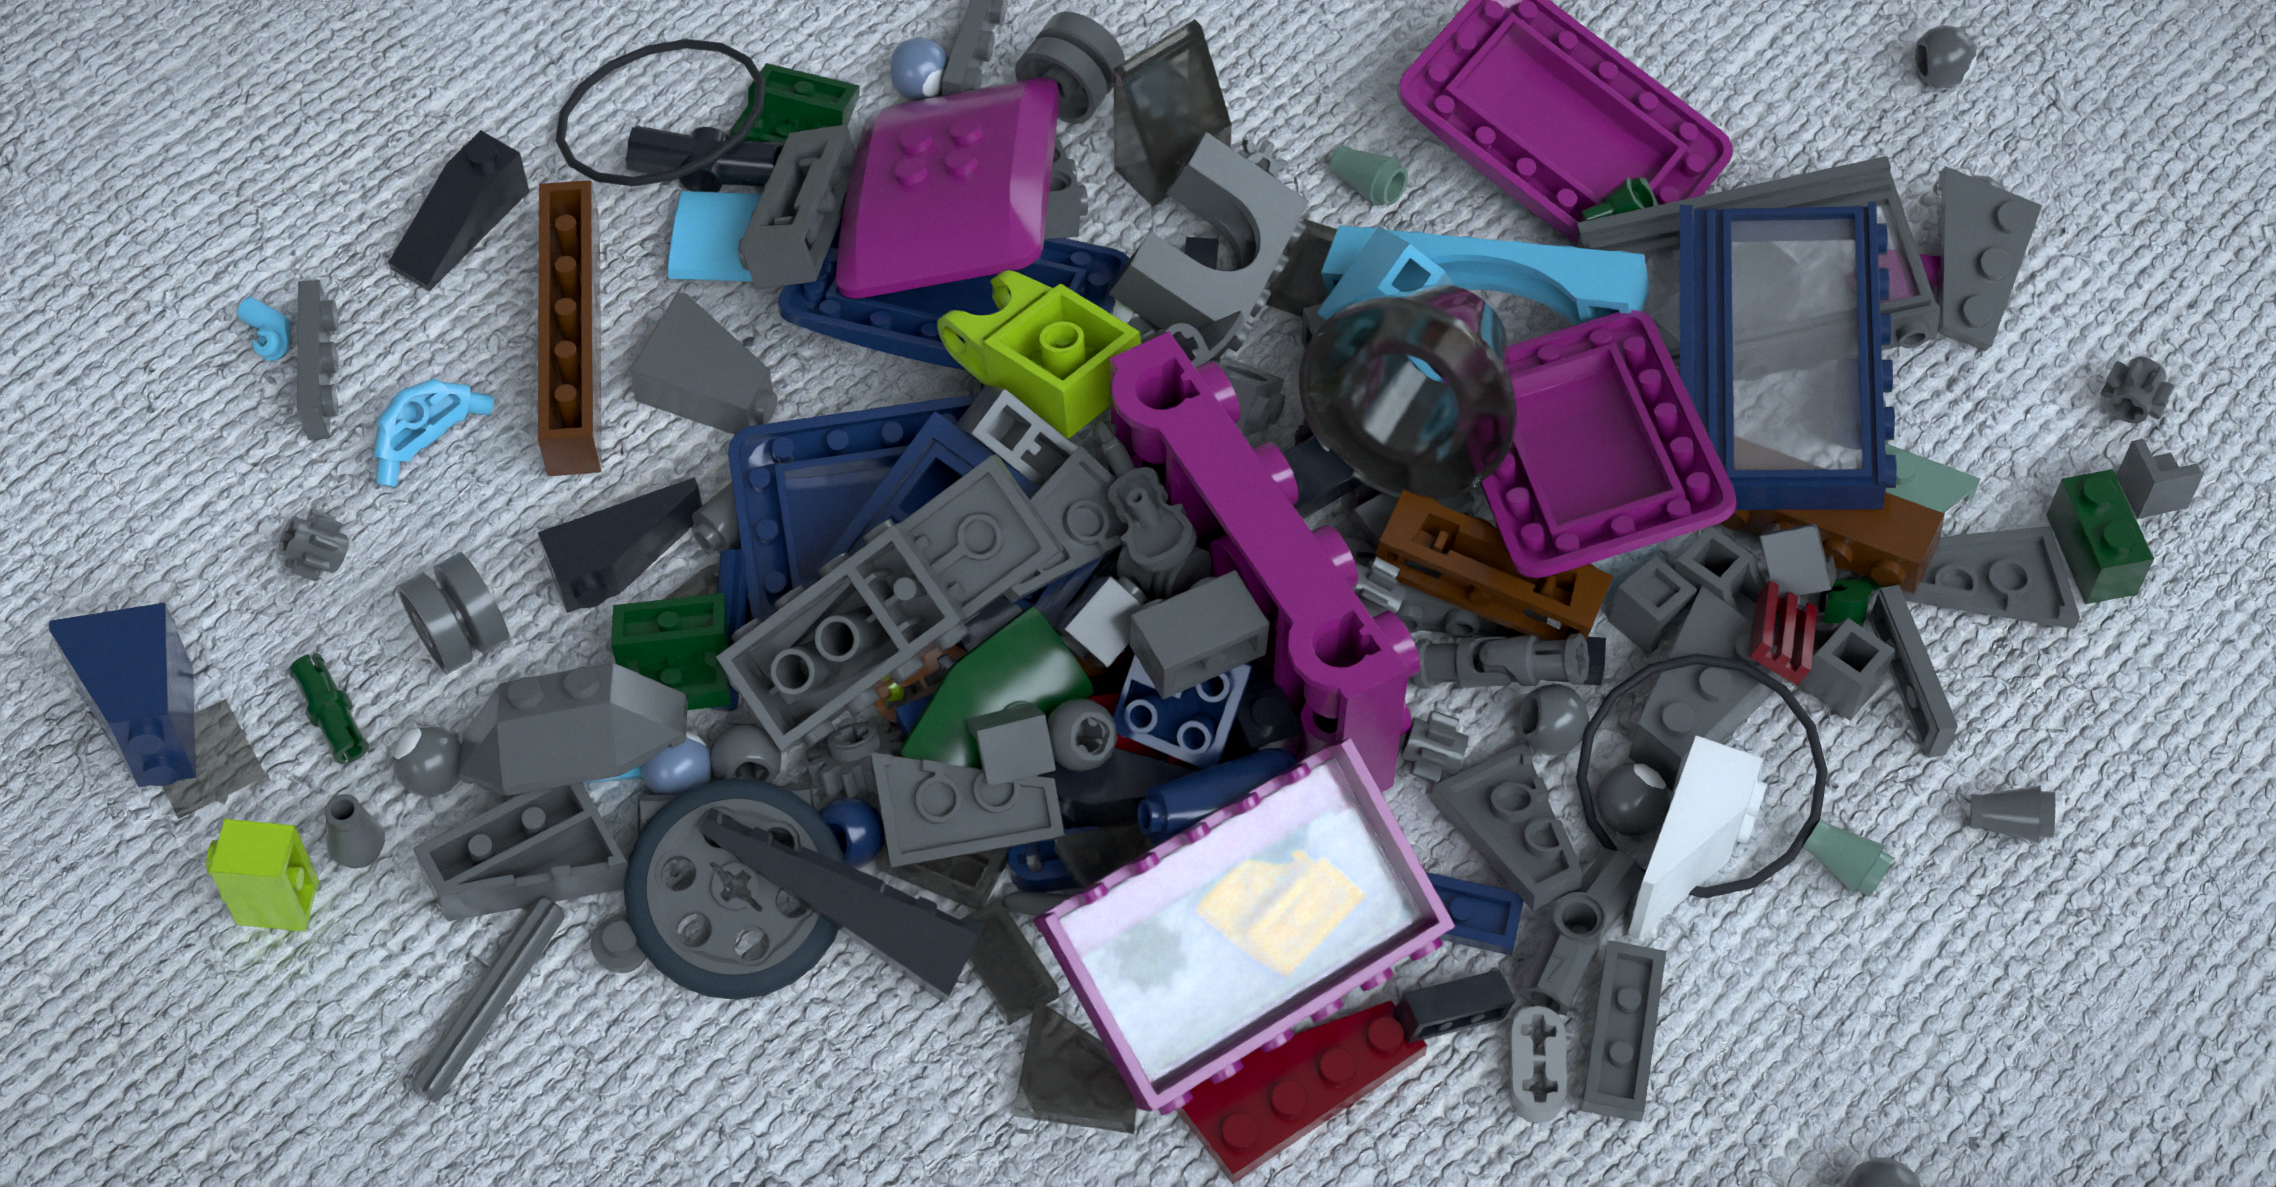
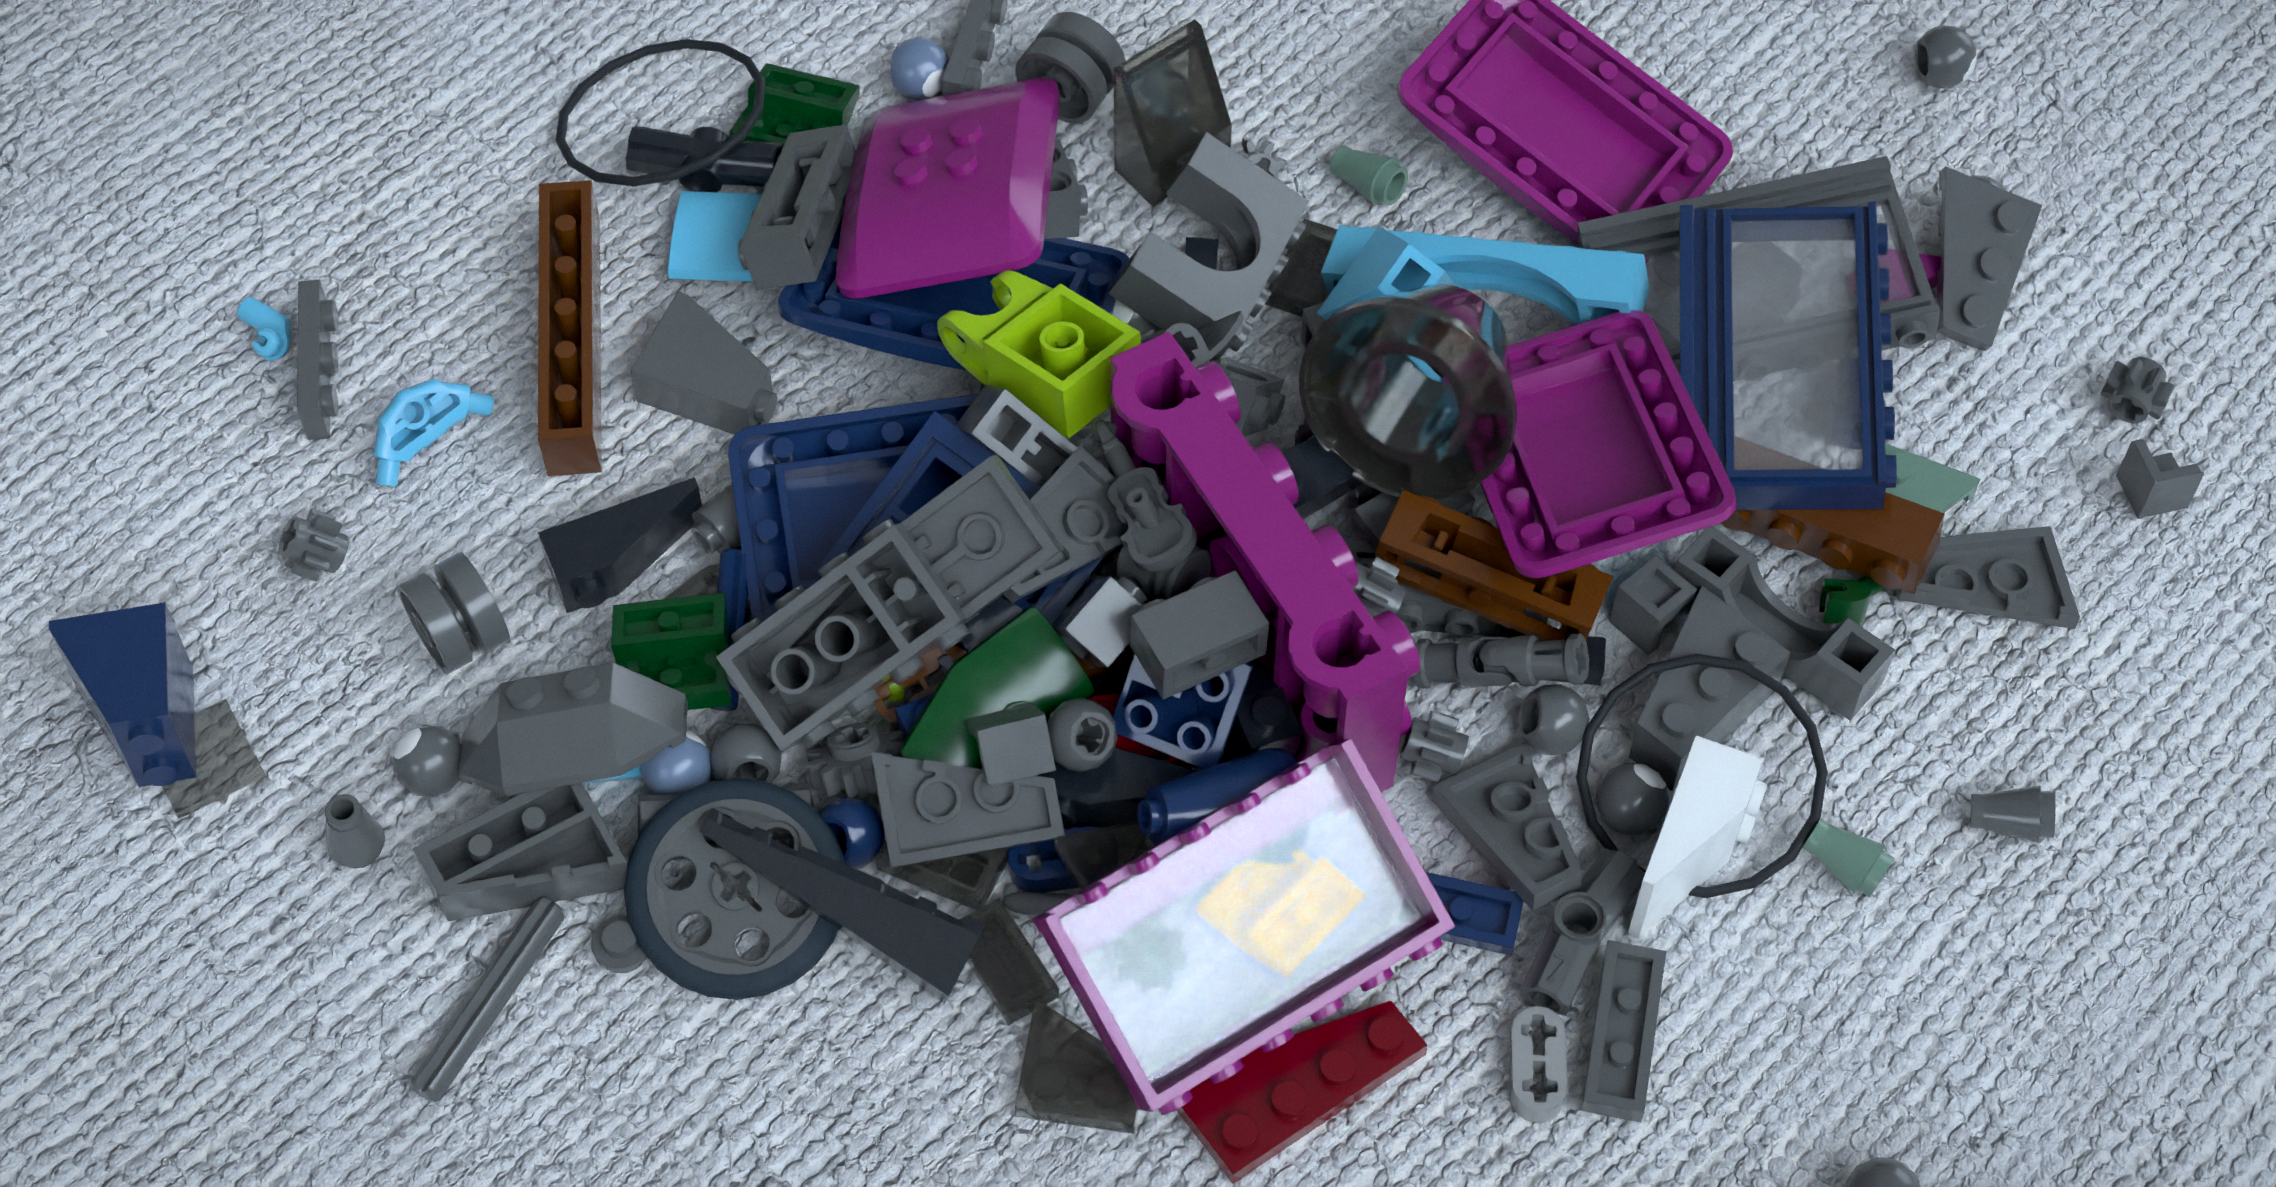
(263, 874): lime brick -> none
(328, 708): dark green pin -> none
(461, 209): black slope -> none
(1453, 1006): black piece -> none
(1623, 198): dark green piece -> none
(1793, 638): dark red tile -> none
(1797, 559): dark grey panel -> none
(1913, 672): dark grey tile -> none
(2099, 536): dark green brick -> none

